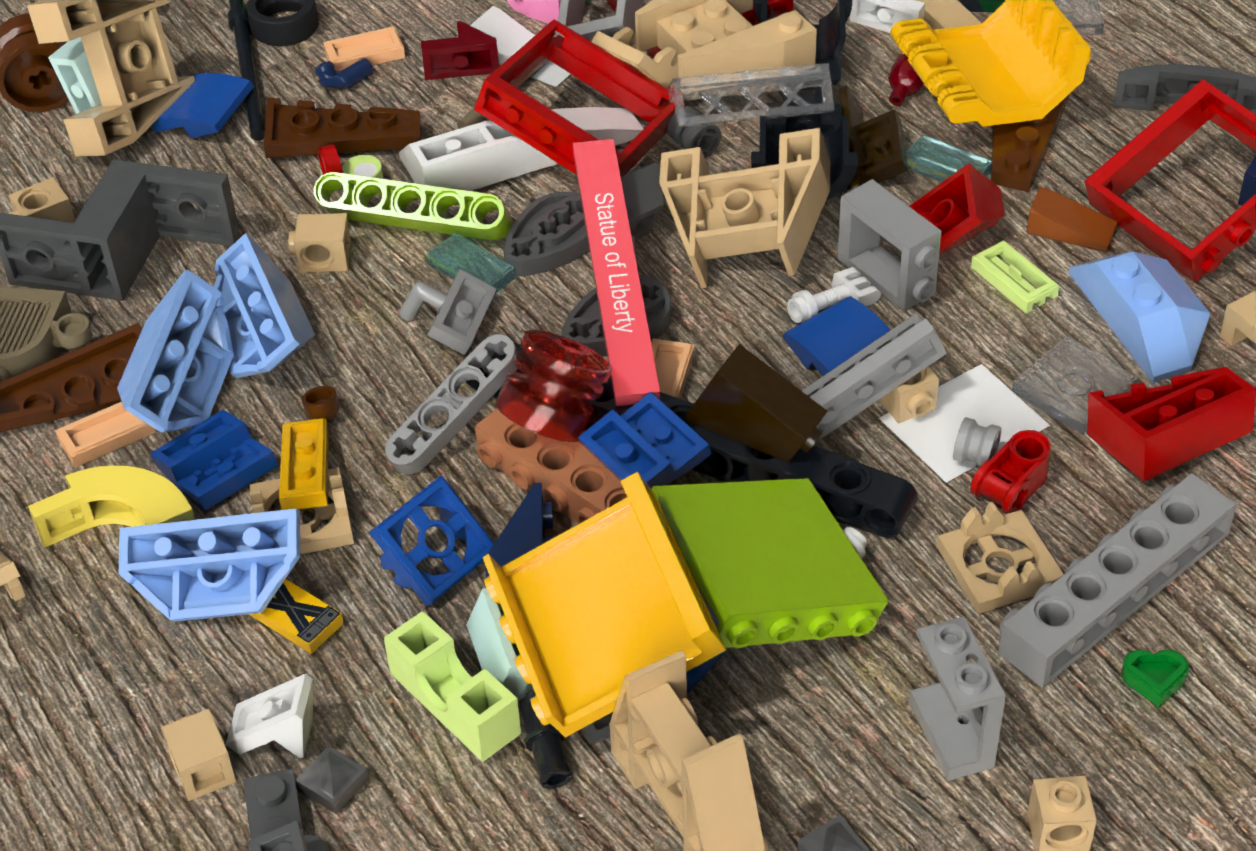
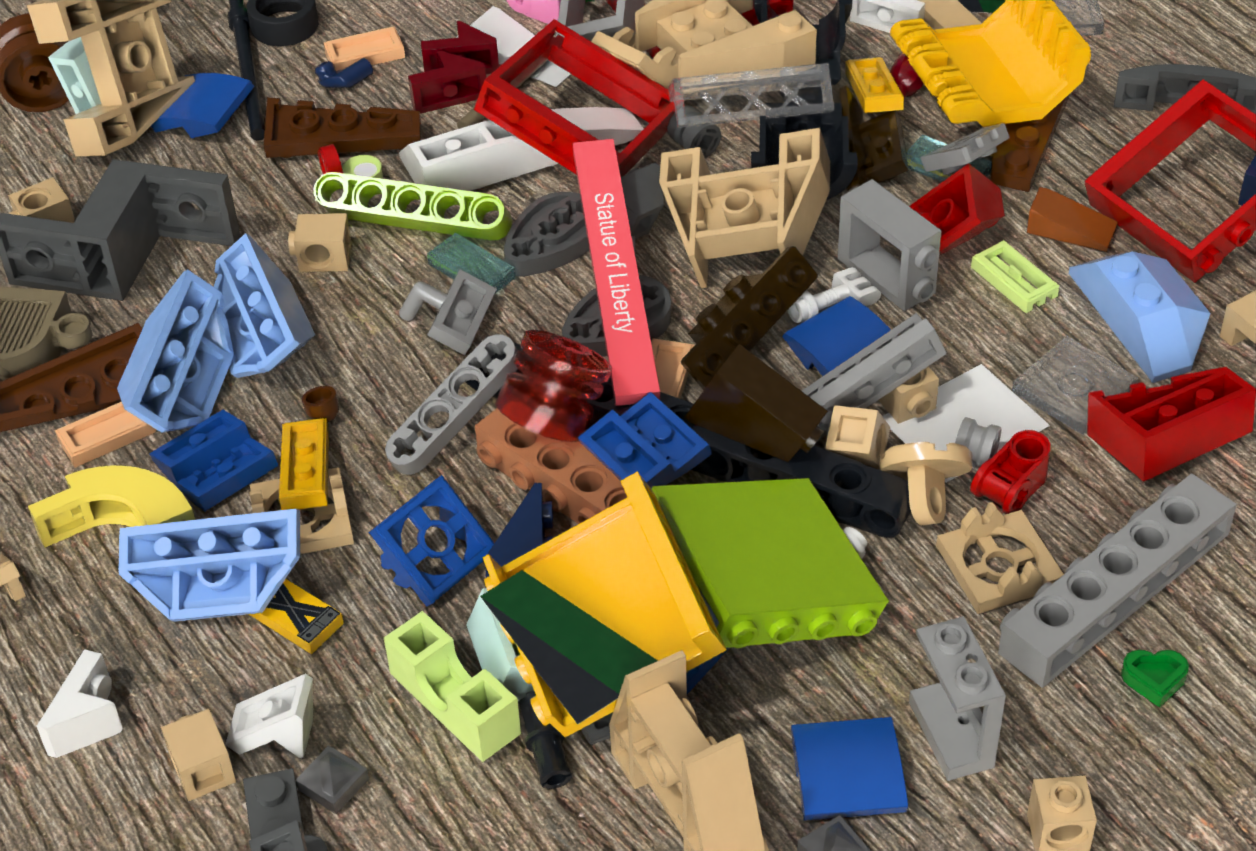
(80, 709): none -> white slope
(453, 83): none -> dark red slope
(565, 645): none -> dark green sticker
(746, 313): none -> dark brown bracket
(849, 768): none -> blue slope
(858, 434): none -> tan brick
(874, 85): none -> yellow tile
(926, 475): none -> tan tile
(966, 149): none -> light grey wing

